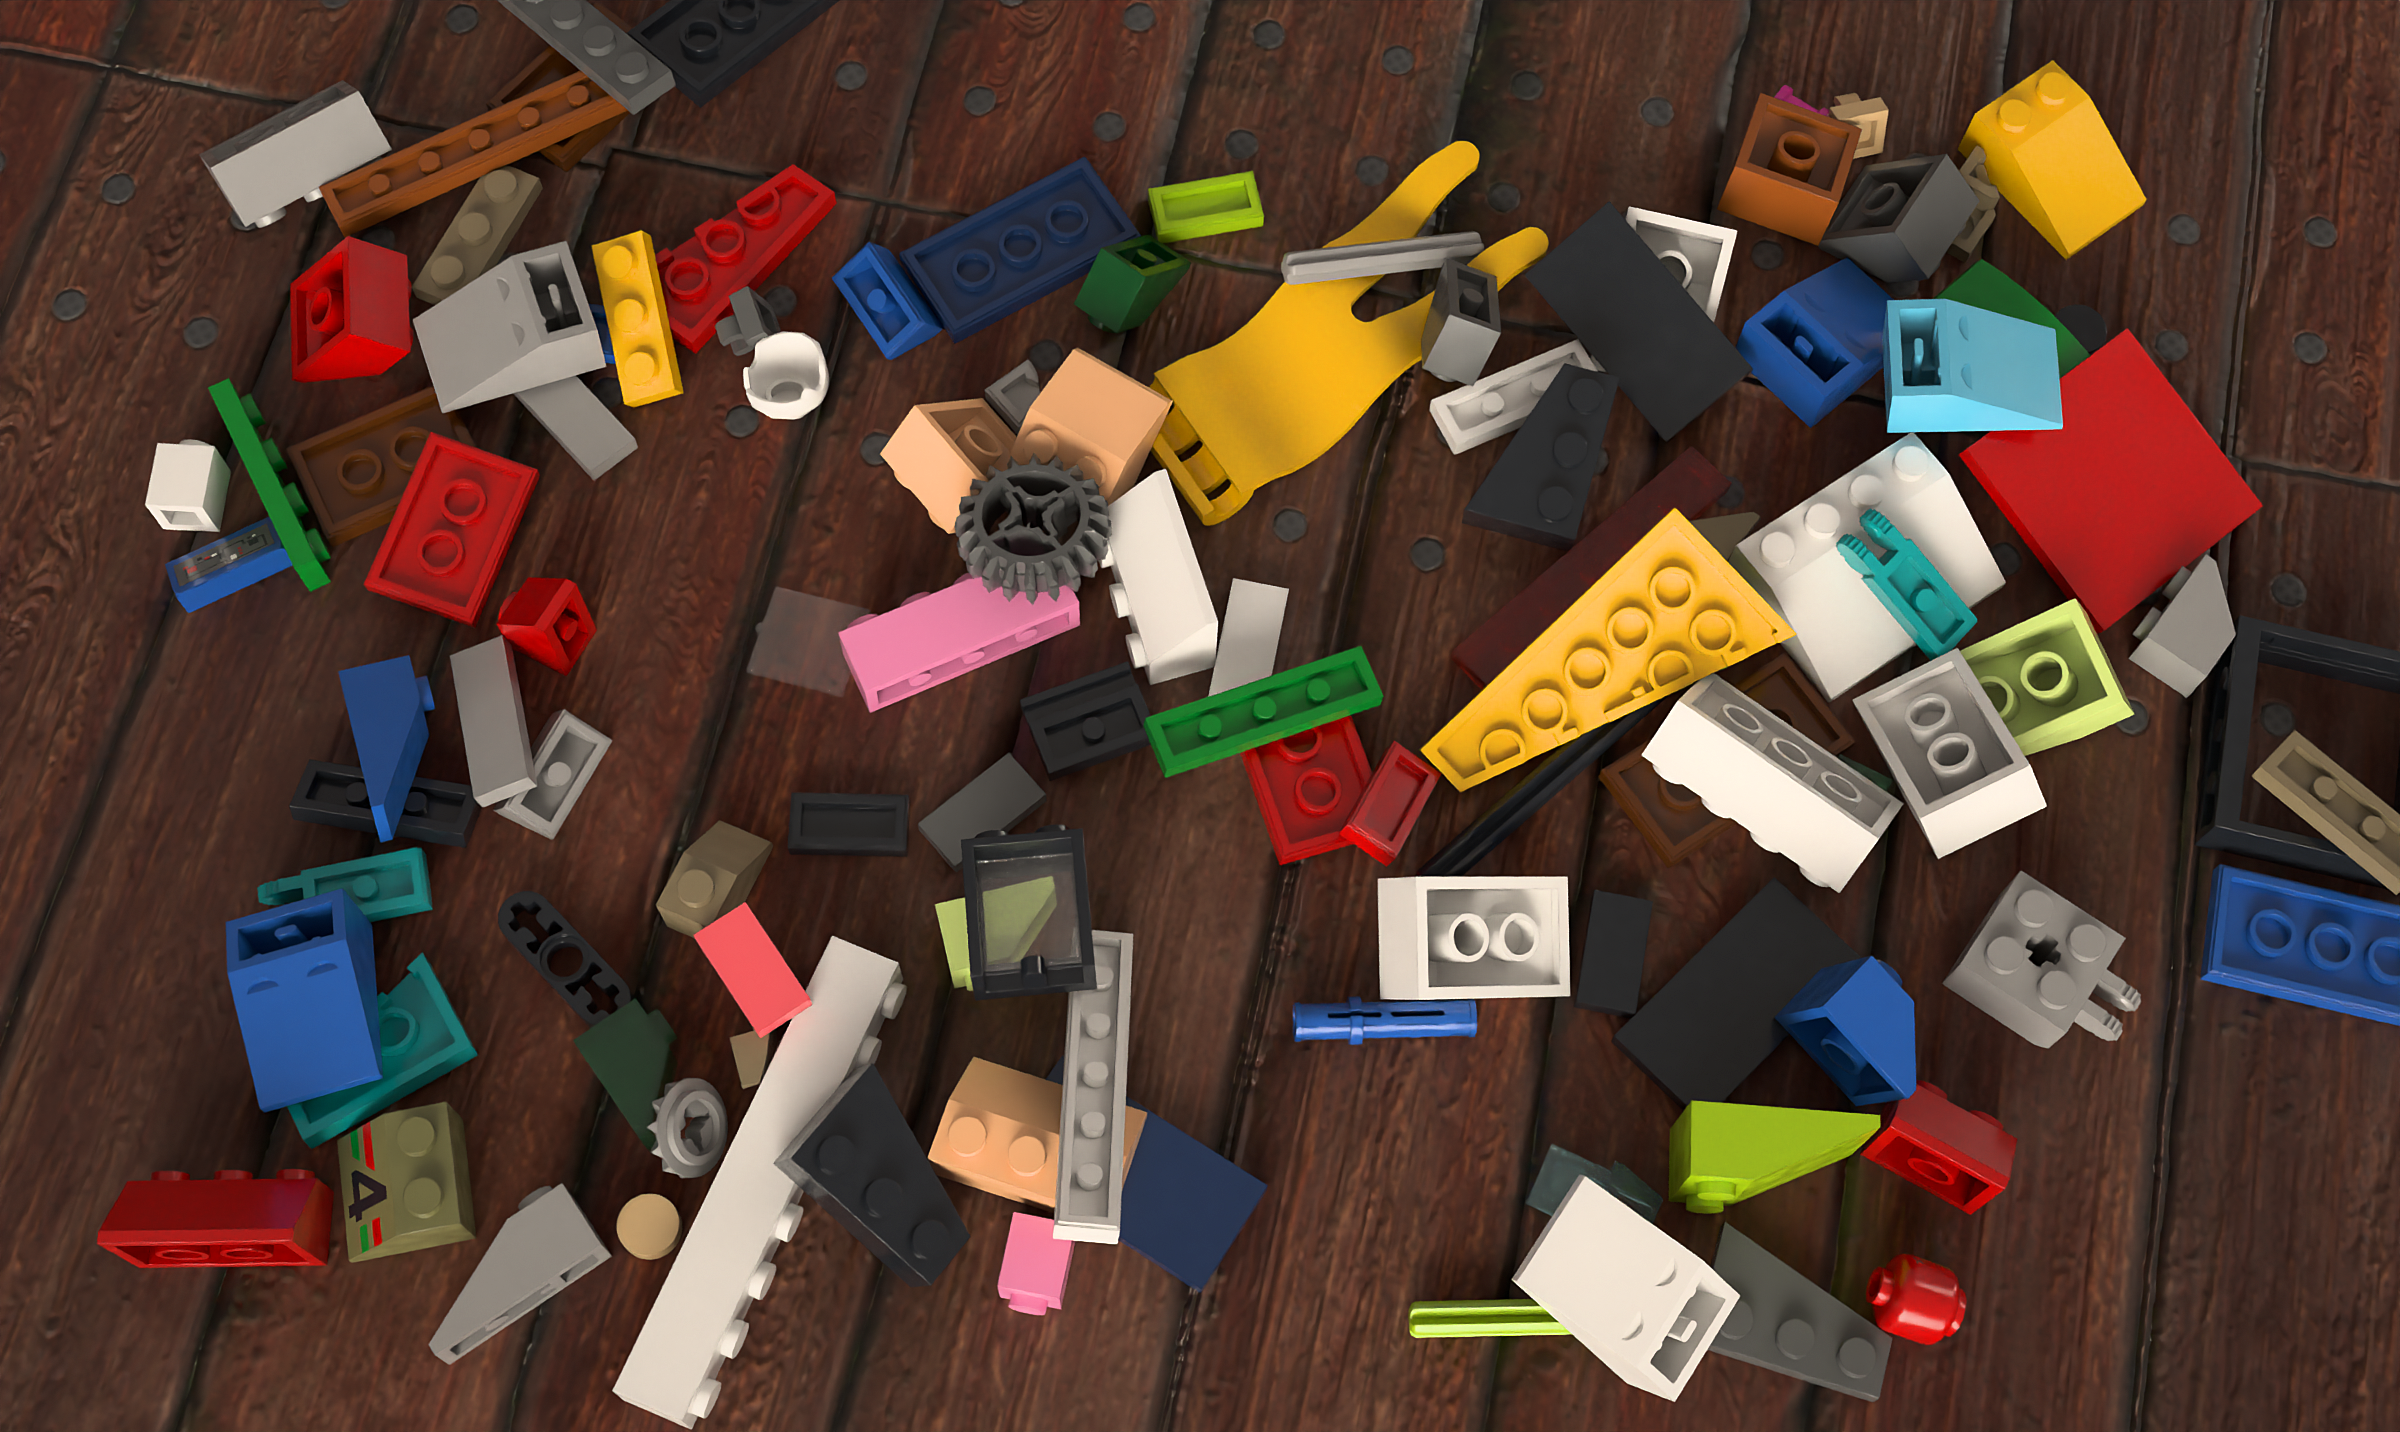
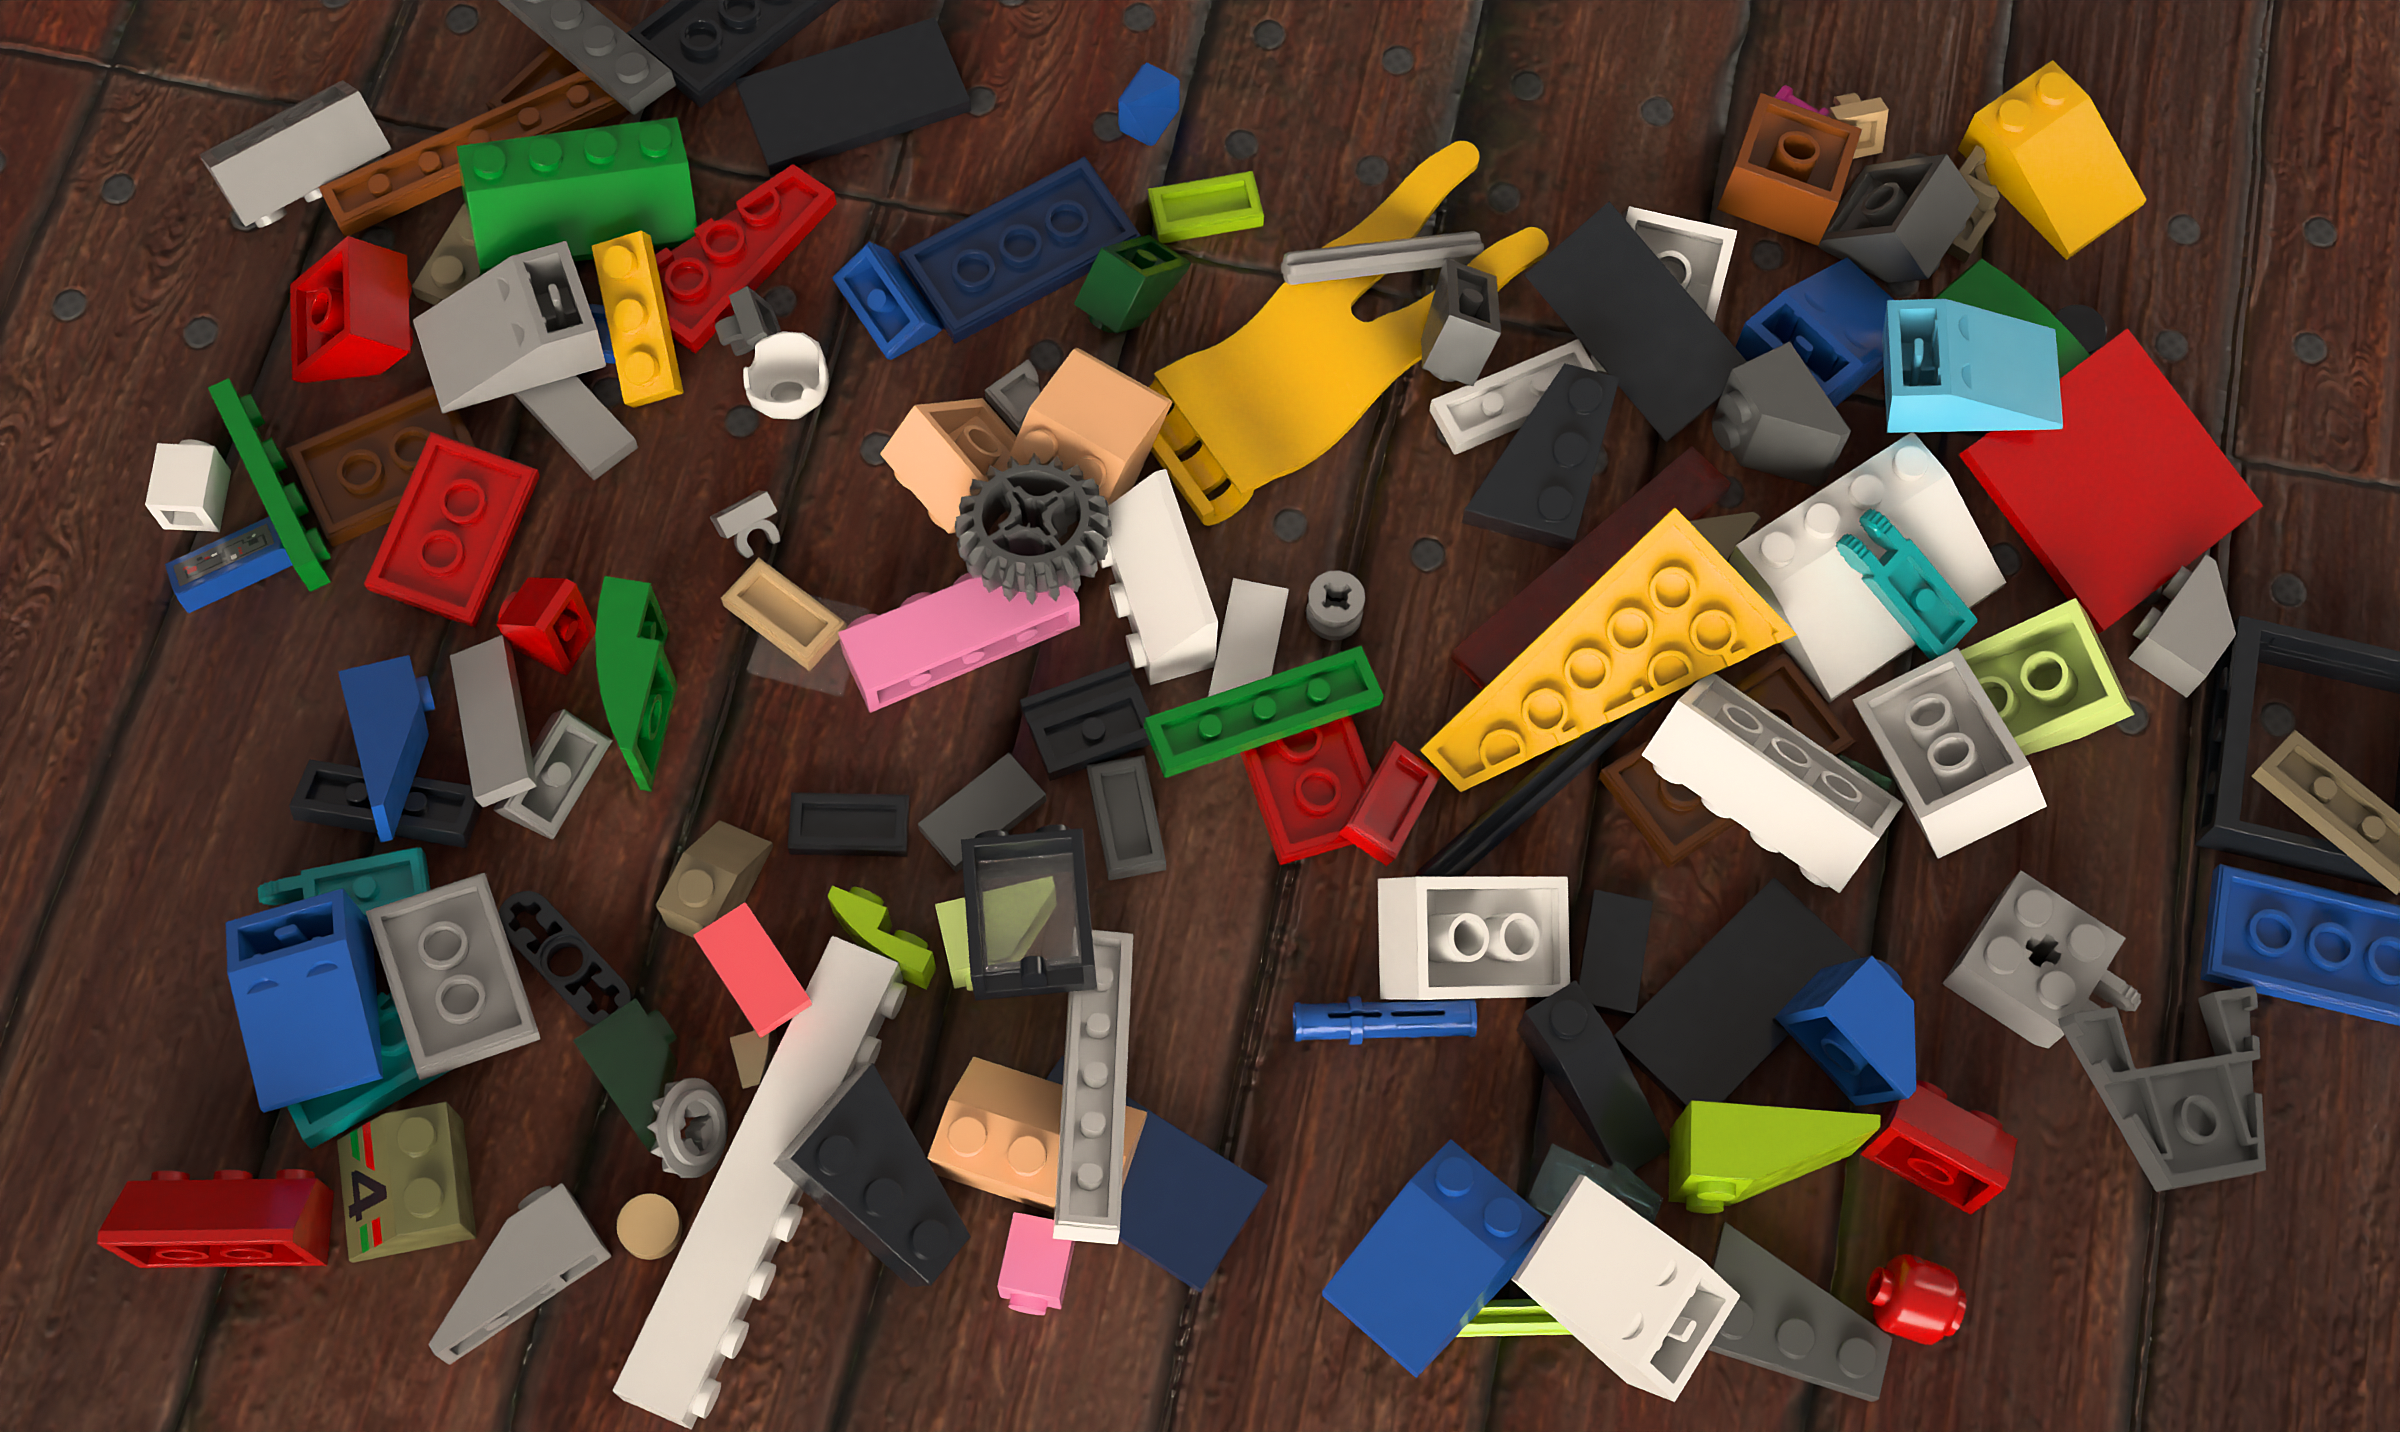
(452, 976): none -> light grey tile
(577, 190): none -> green slope
(634, 673): none -> green slope
(744, 517): none -> light grey tile
(783, 614): none -> tan tile
(853, 95): none -> black tile
(869, 923): none -> lime slope
(1126, 817): none -> dark grey tile
(1148, 104): none -> blue slope
(1332, 618): none -> light grey wheel
(1435, 1258): none -> blue slope
(1593, 1077): none -> black slope
(1779, 419): none -> dark grey slope
(2186, 1117): none -> dark grey wing

